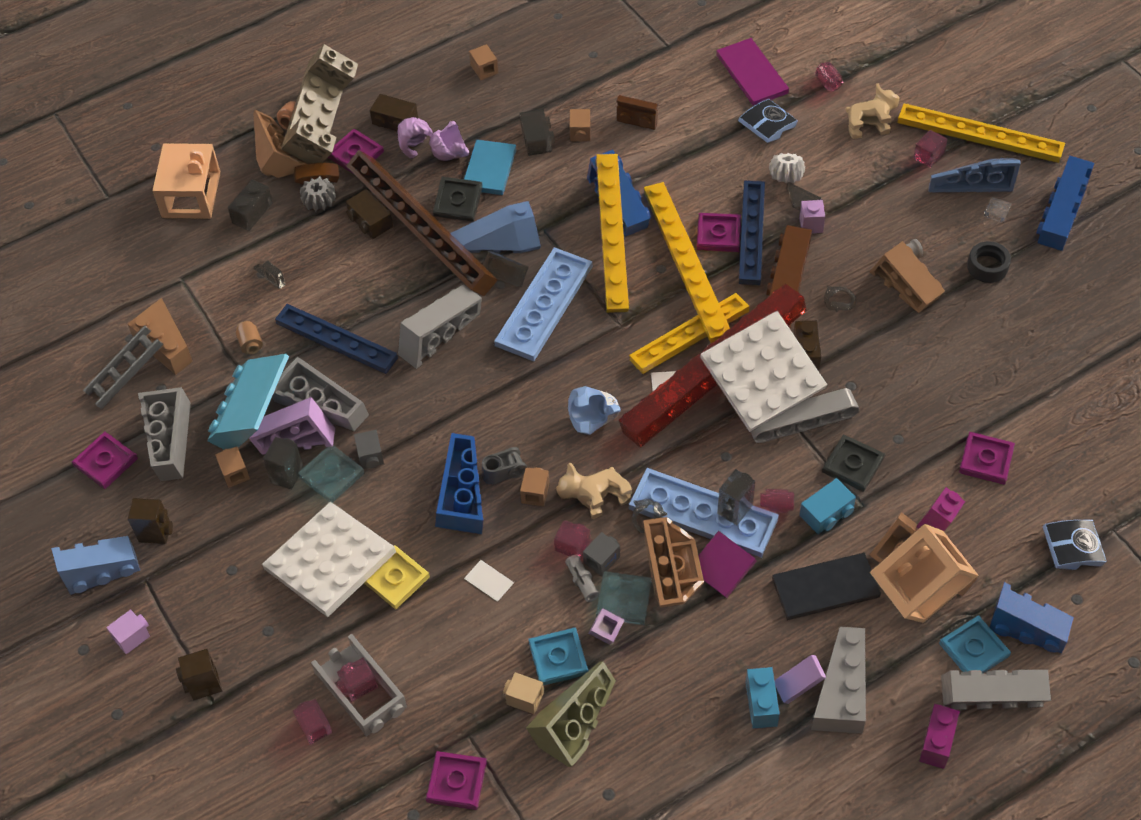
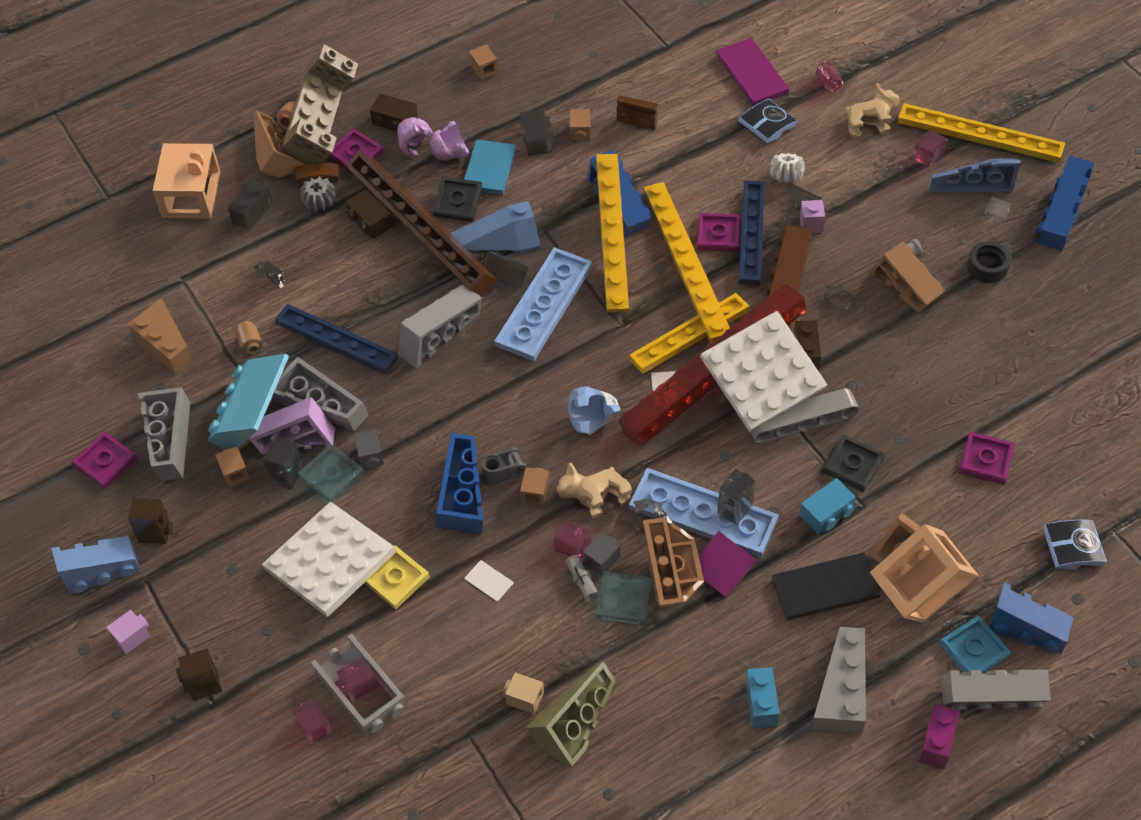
(110, 368): dark grey bar -> none
(456, 780): magenta tile -> none
(558, 656): dark azure tile -> none
(606, 626): lavender brick -> none
(777, 500): clear pink brick -> none
(799, 679): lavender tile -> none
(942, 510): magenta brick -> none

